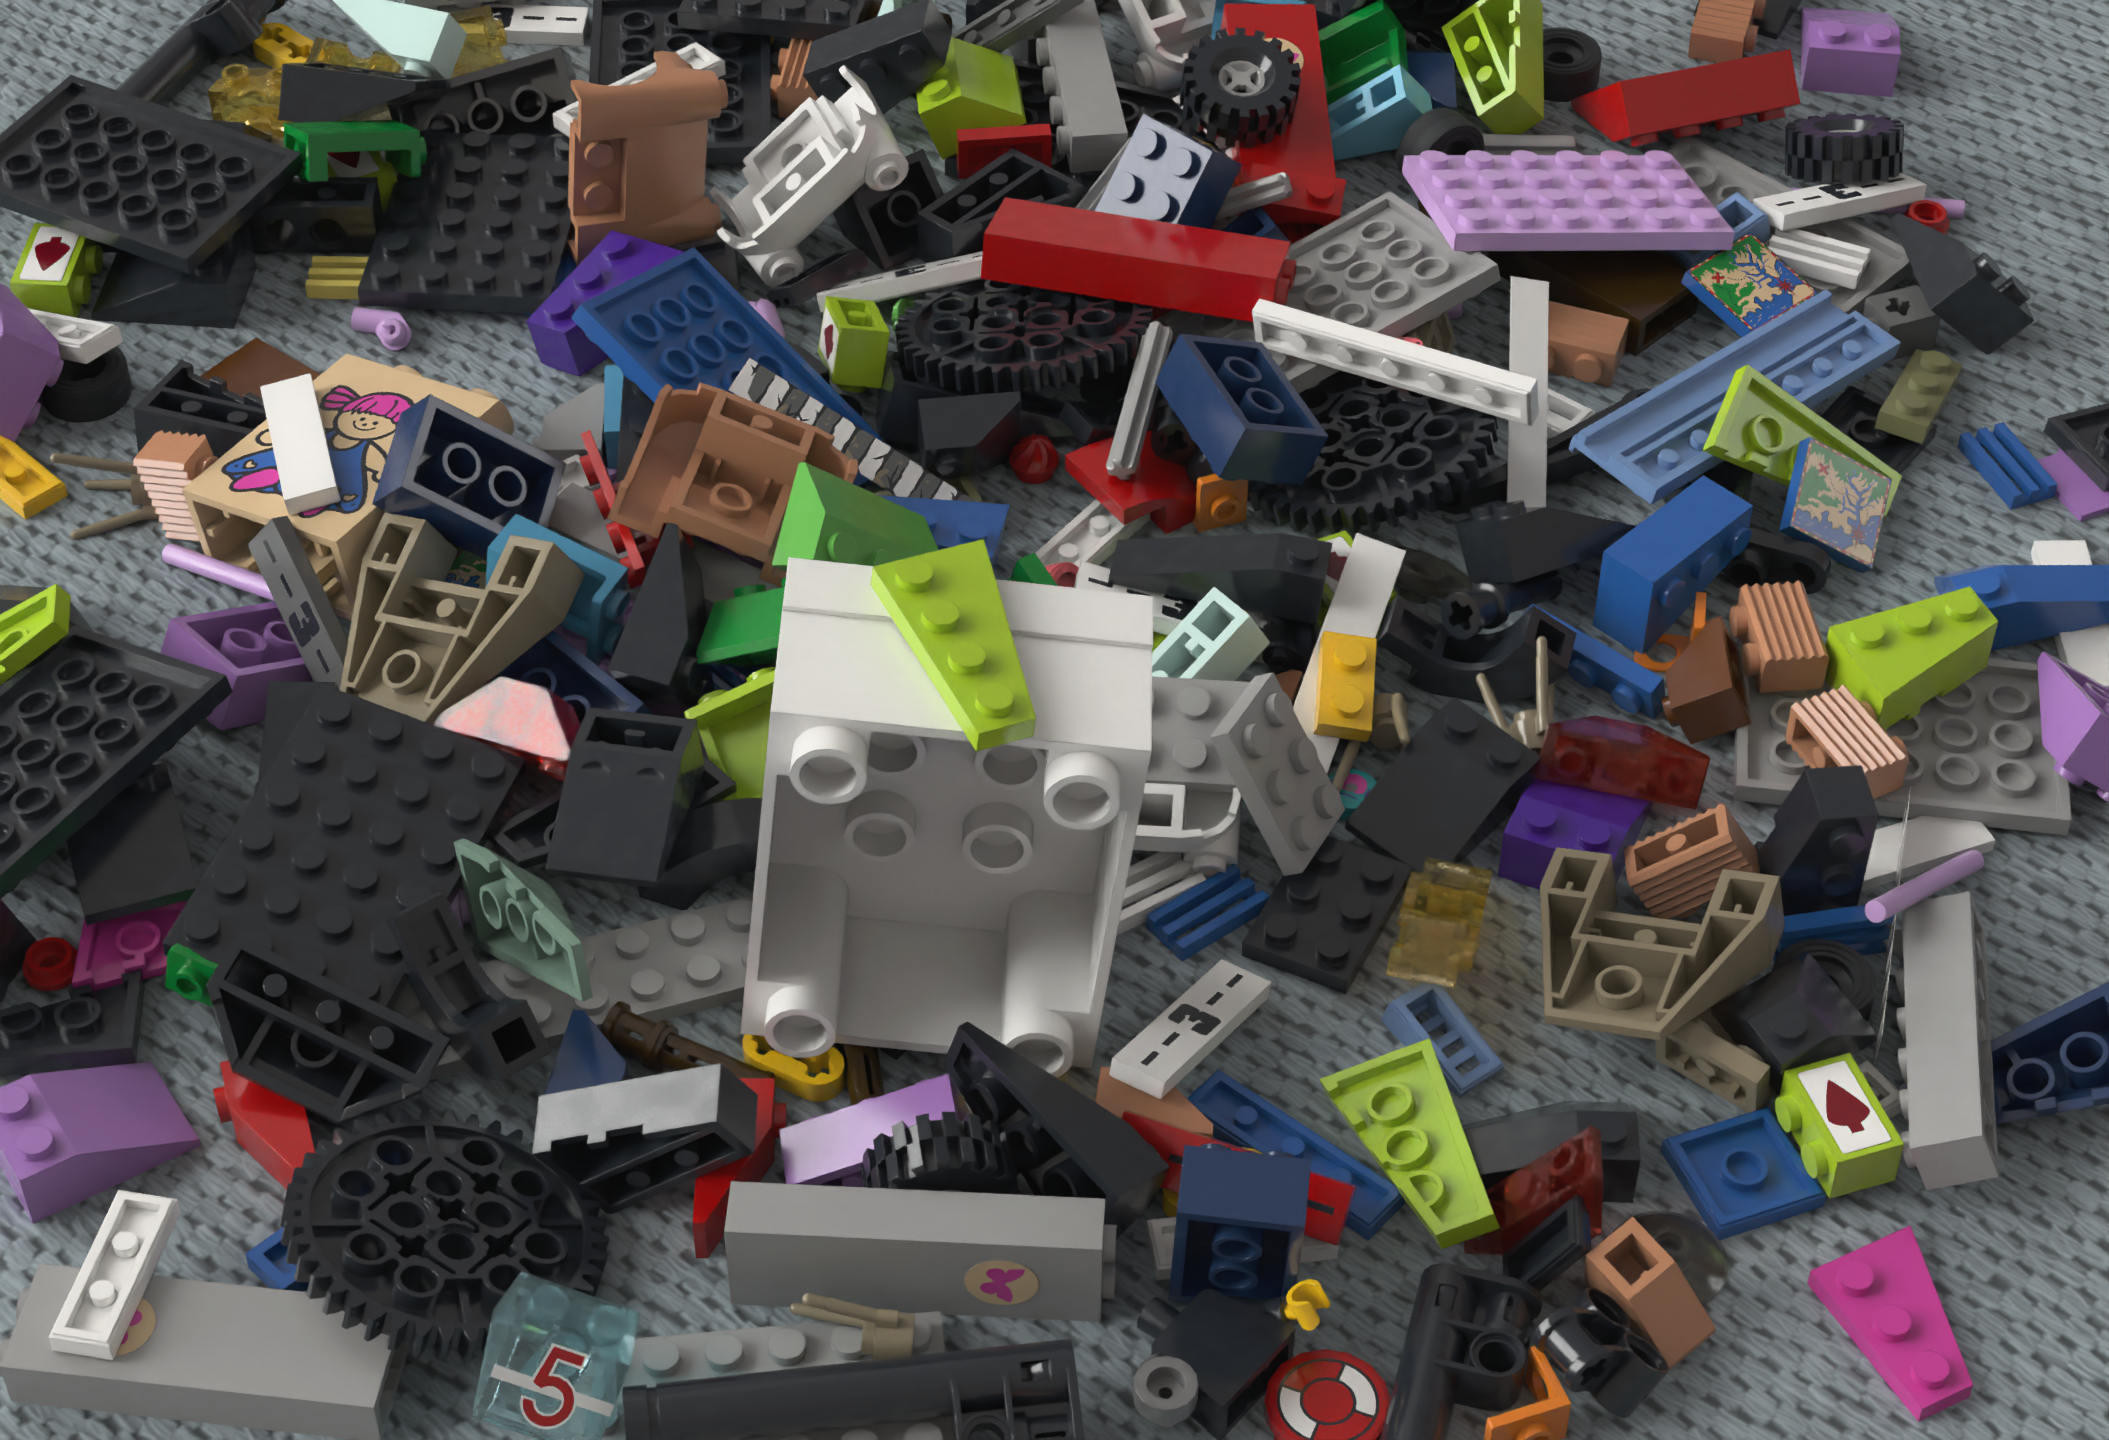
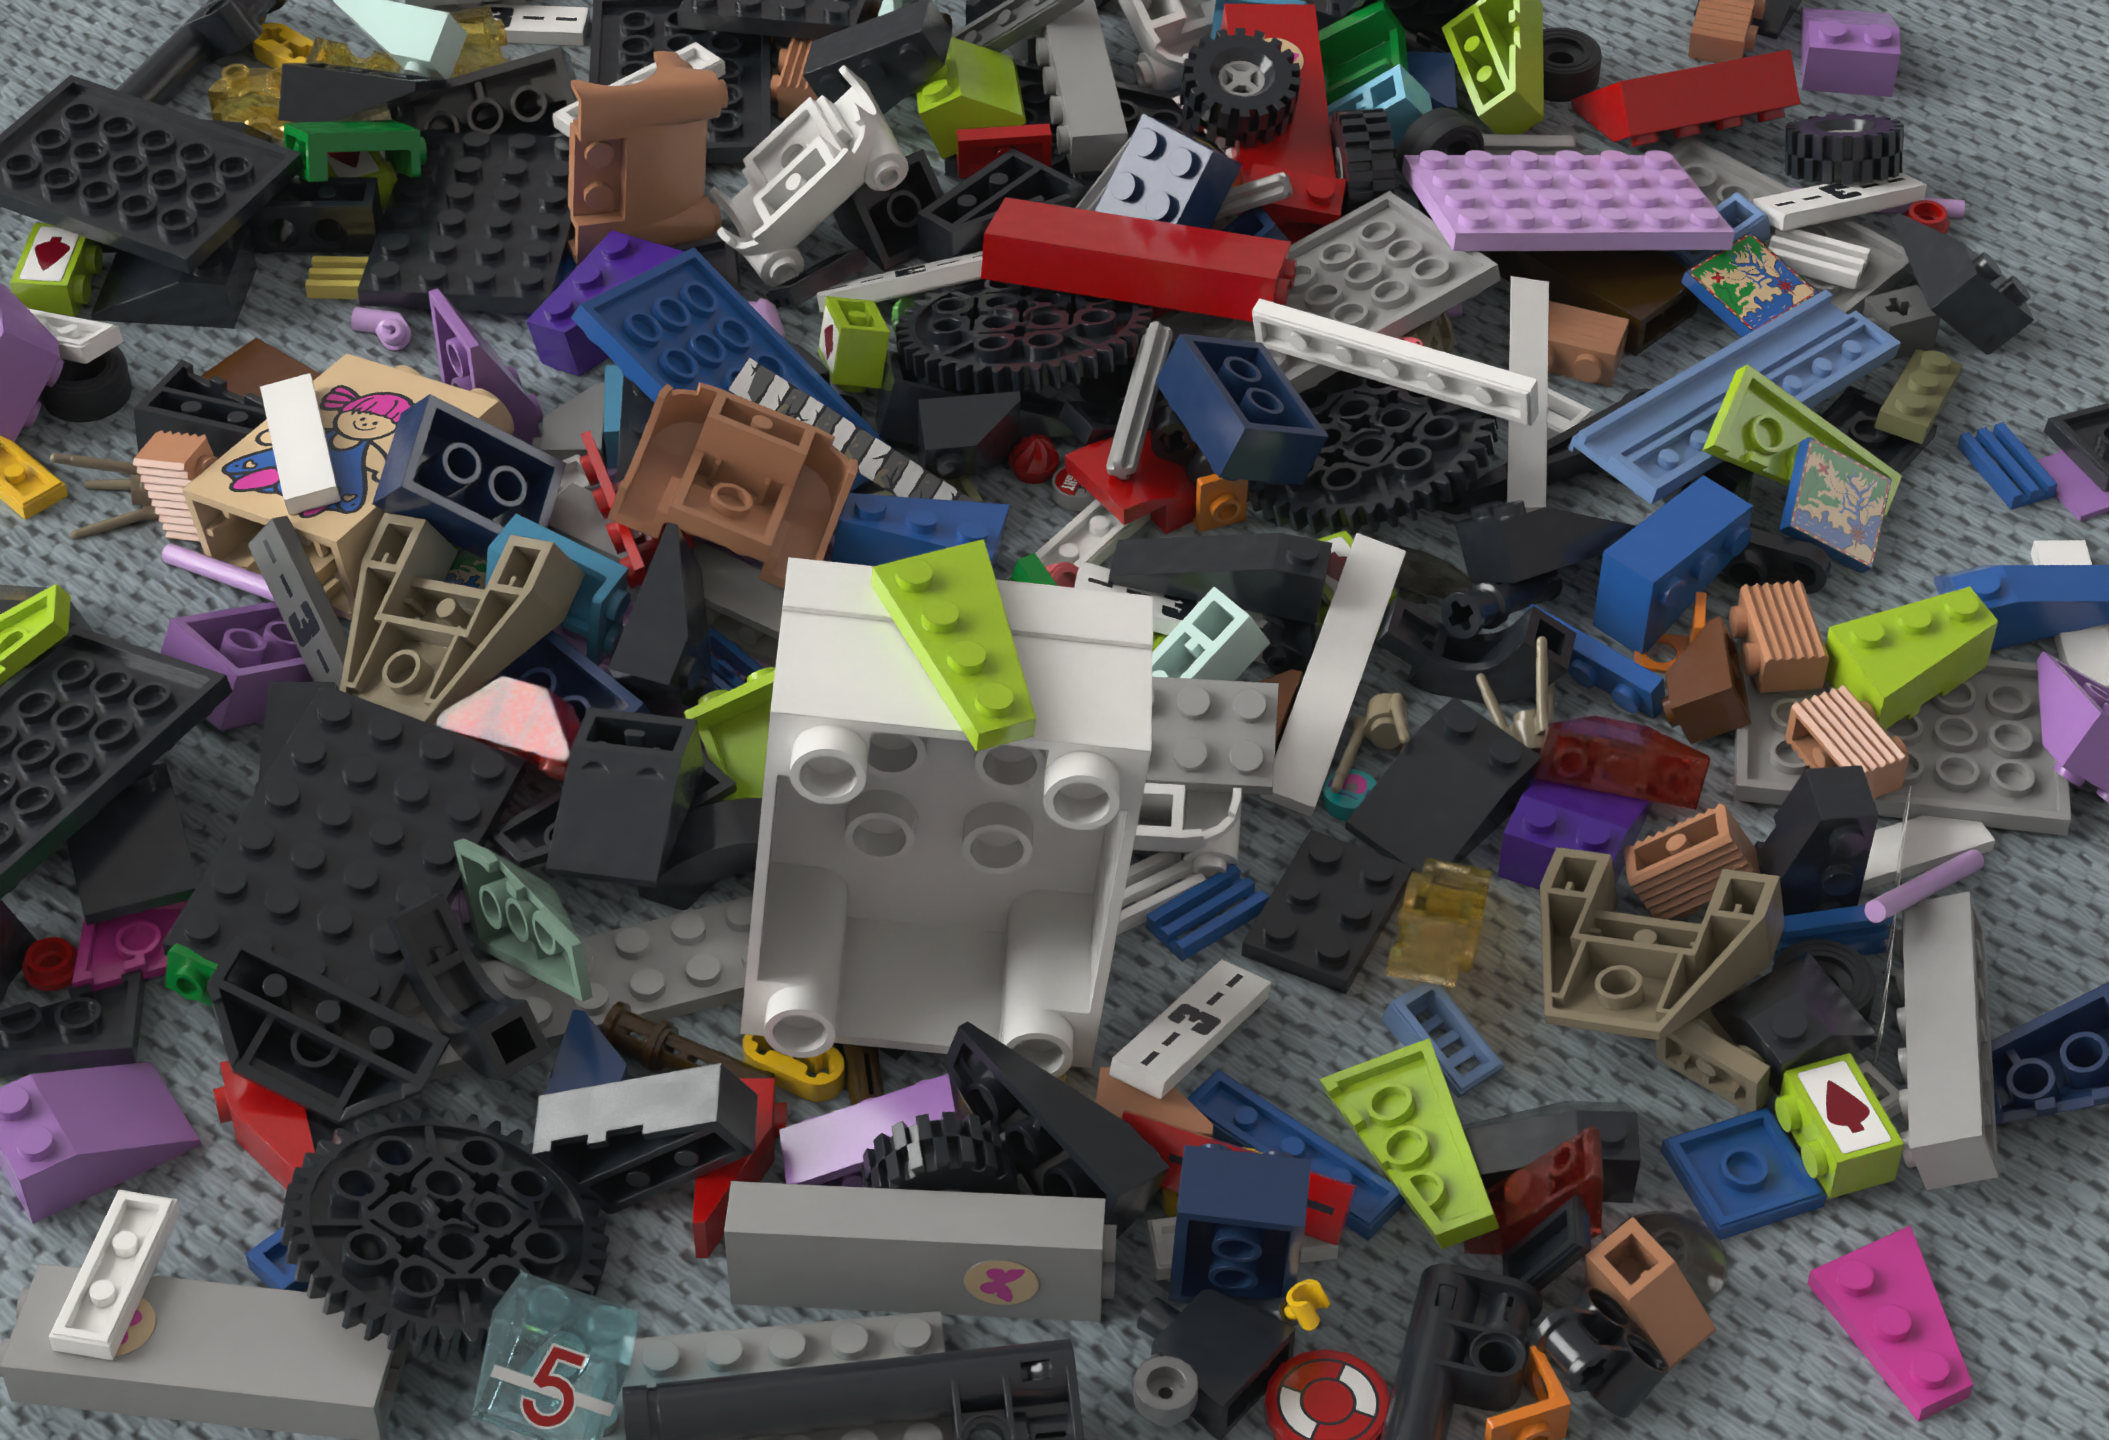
(472, 363): none -> medium lavender slope
(743, 628): green slope -> none
(846, 524): bright green slope -> none
(883, 1333): dark tan plant -> none
(1069, 492): none -> light grey tile
(1278, 773): light grey plate -> none
(1345, 686): yellow plate -> none
(1363, 155): none -> black wheel

